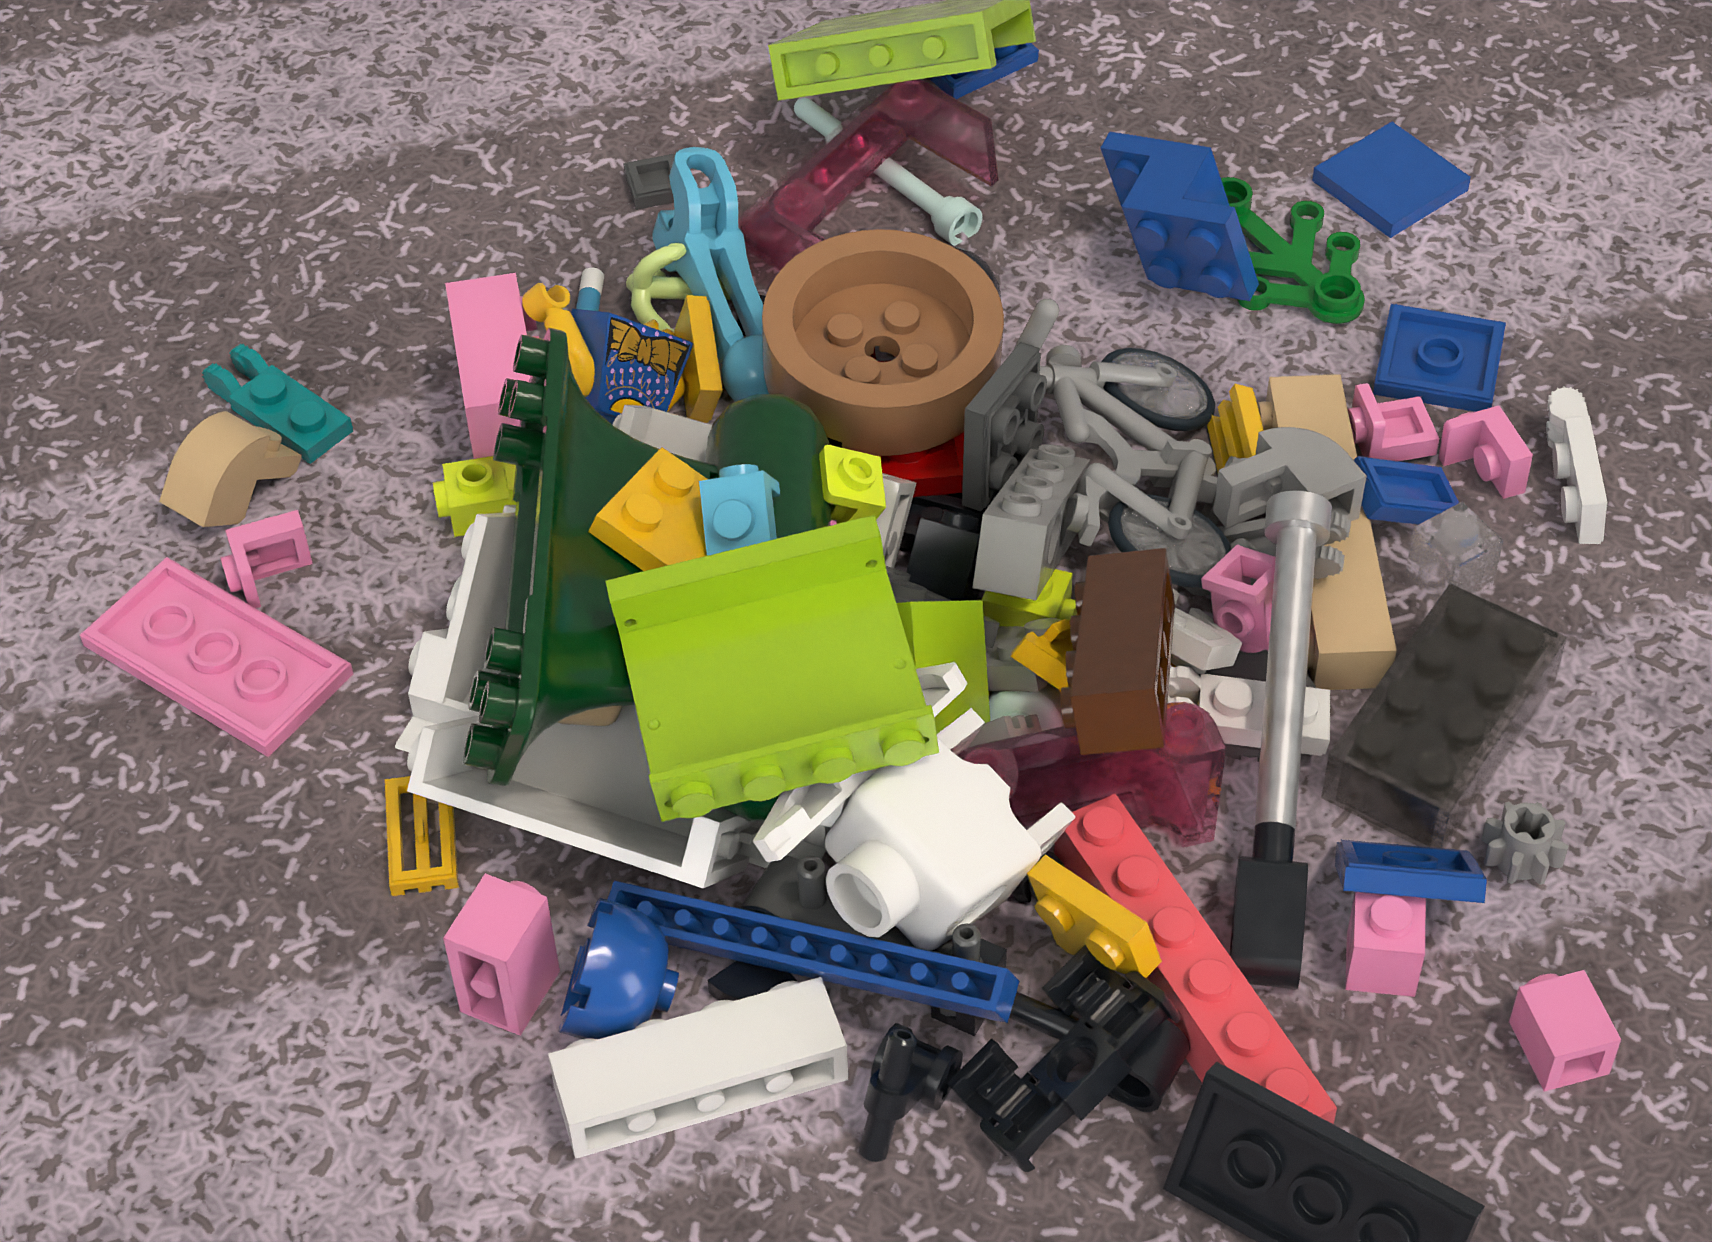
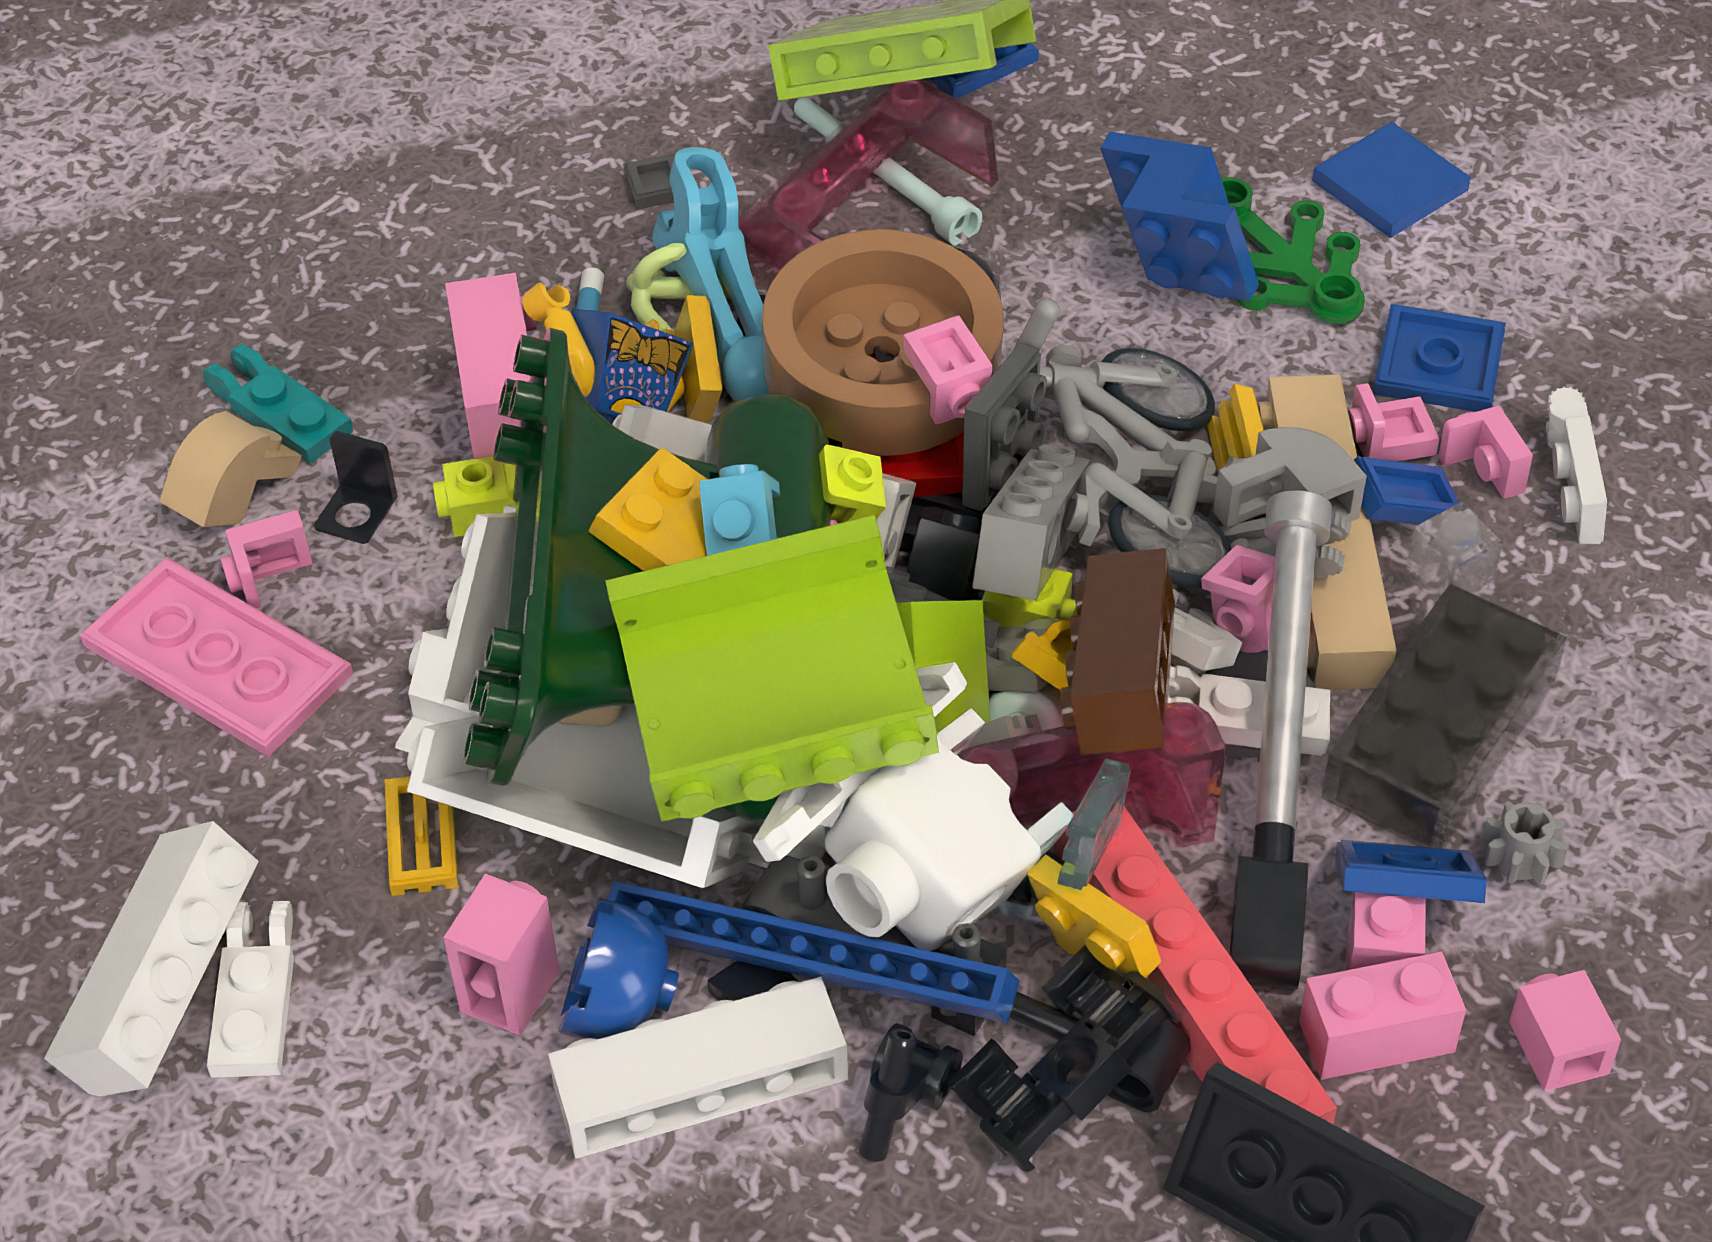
(152, 961): none -> white brick
(252, 997): none -> white hinge
(363, 478): none -> black bracket
(949, 366): none -> bright pink bracket
(1094, 824): none -> clear light blue tile
(1381, 1015): none -> bright pink brick

